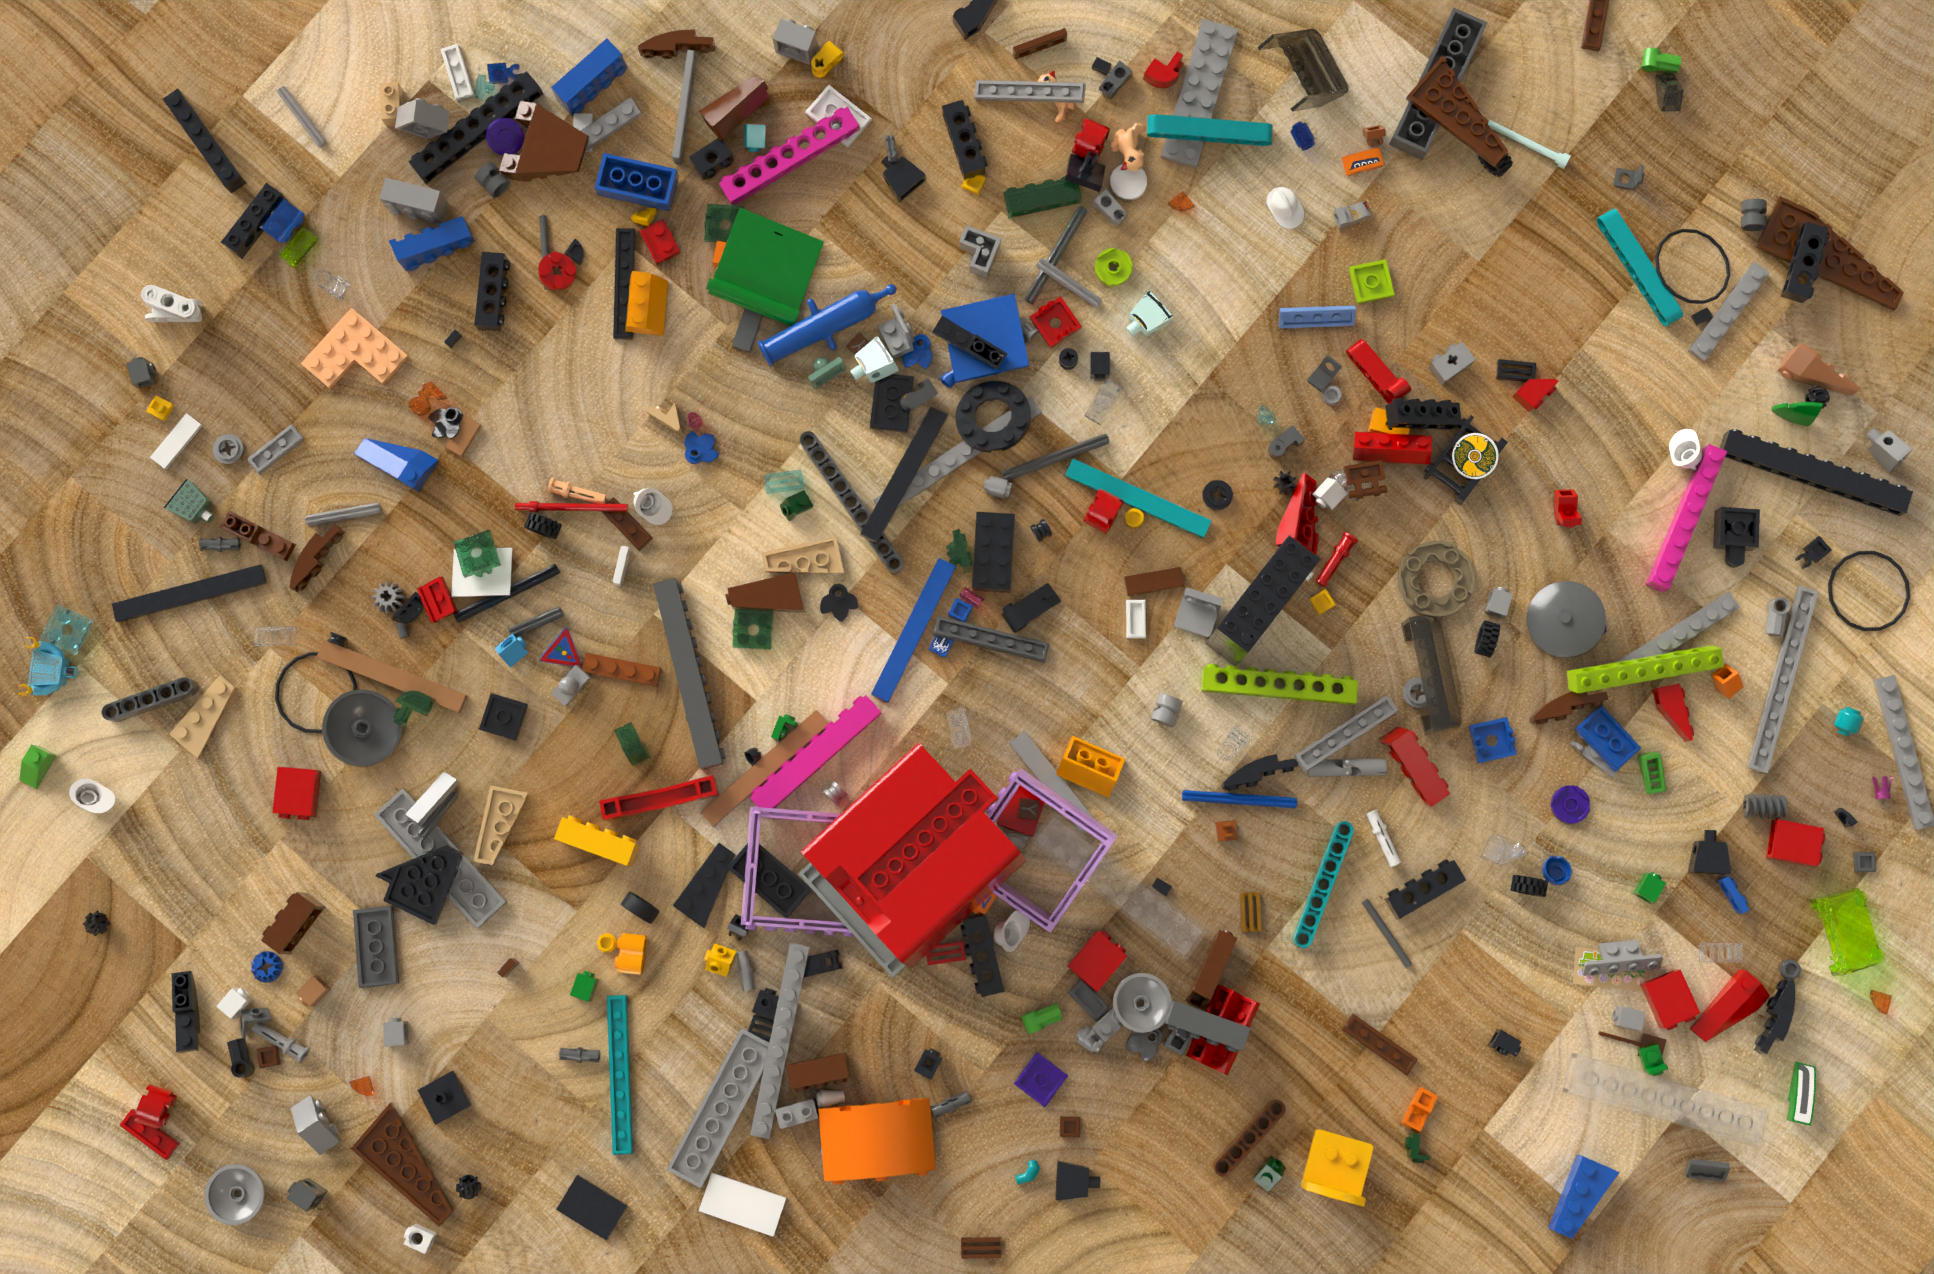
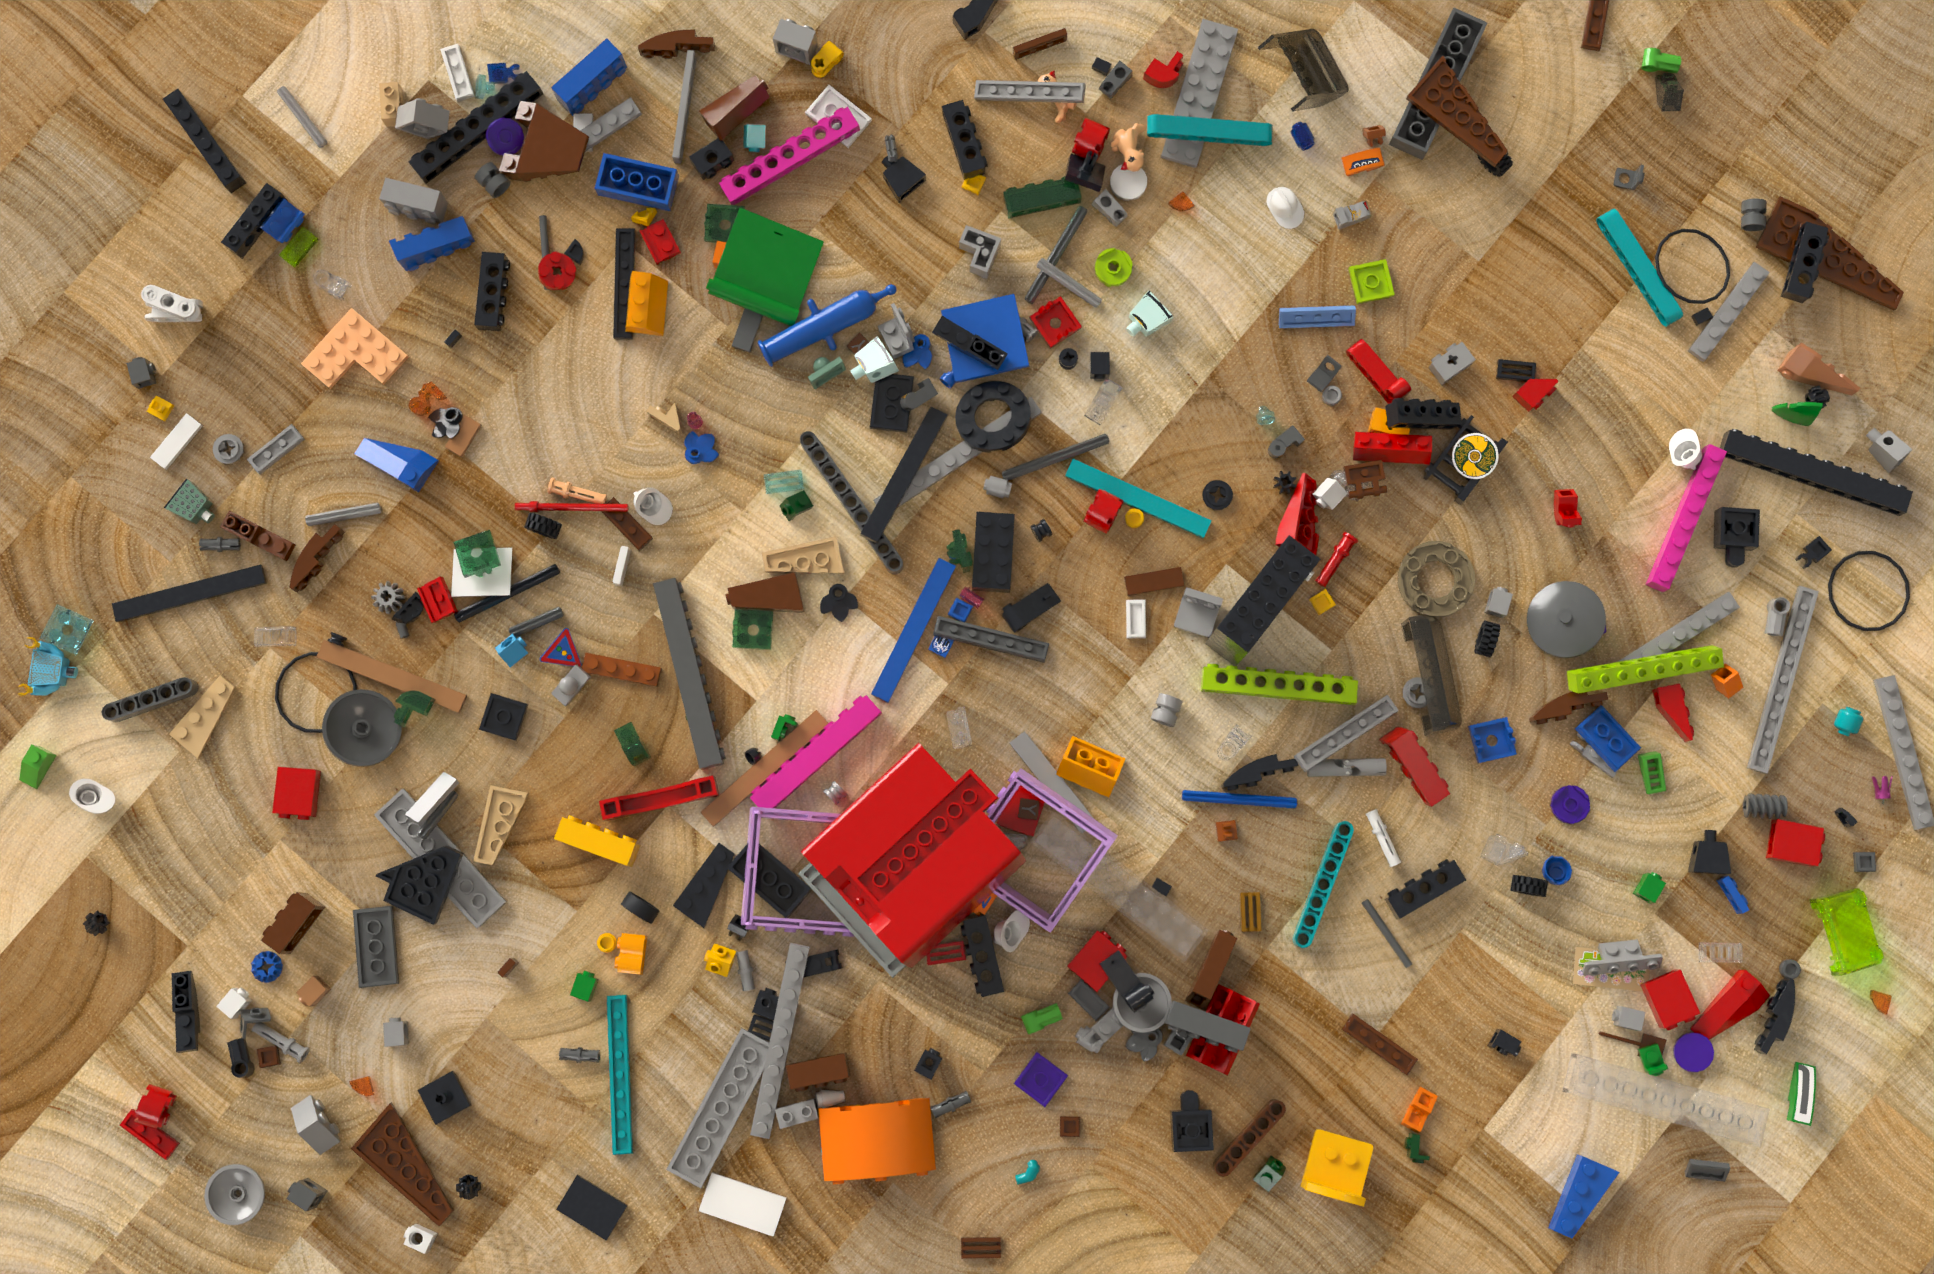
(1073, 1181): black torso -> none
(1126, 982): none -> black door
(1191, 1125): none -> black brick
(1560, 159): light aqua piece -> none
(1693, 1052): none -> dark purple tile

